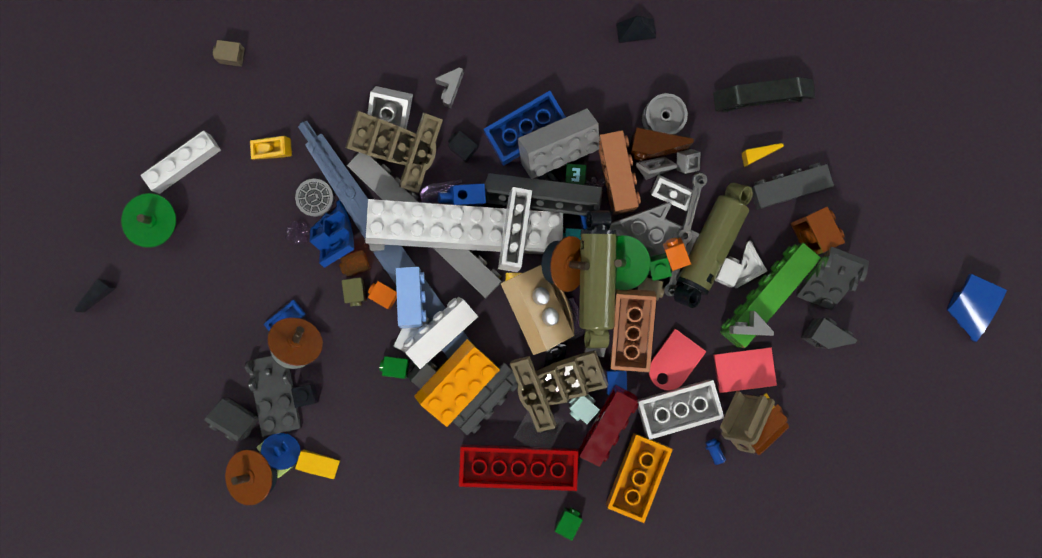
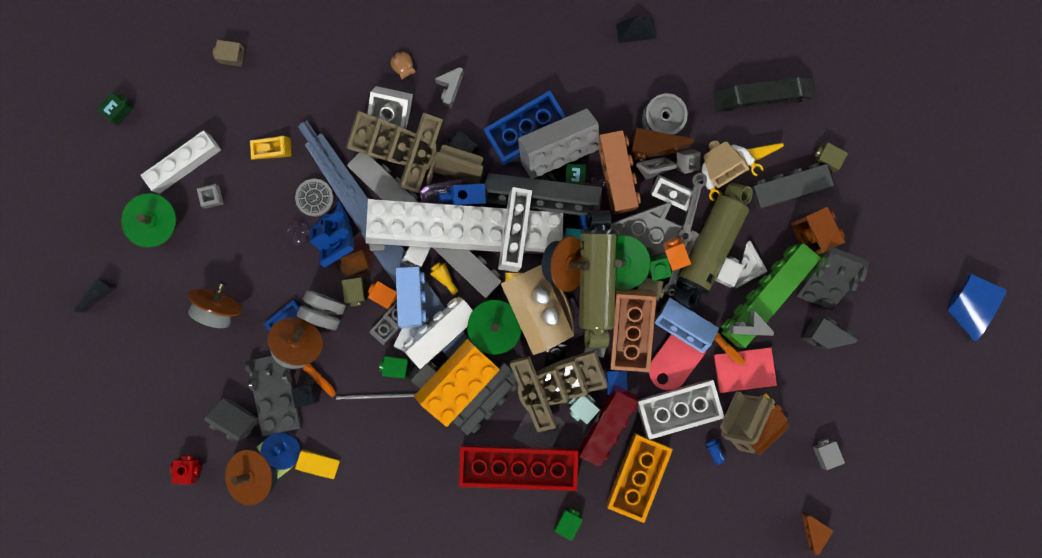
(115, 108): none -> dark green brick
(185, 470): none -> red brick
(210, 196): none -> light grey slope
(213, 307): none -> piece
(319, 379): none -> orange piece
(321, 310): none -> light grey wheel
(375, 396): none -> light grey piece
(386, 326): none -> light grey slope
(402, 64): none -> medium nougat animal
(415, 256): none -> white brick
(441, 273): none -> yellow cone
(457, 165): none -> dark tan piece
(493, 327): none -> green piece
(686, 325): none -> light blue brick
(724, 164): none -> tan torso
(730, 351): none -> orange piece
(816, 533): none -> dark orange slope
(828, 454): none -> light grey brick
(831, 156): none -> olive brick

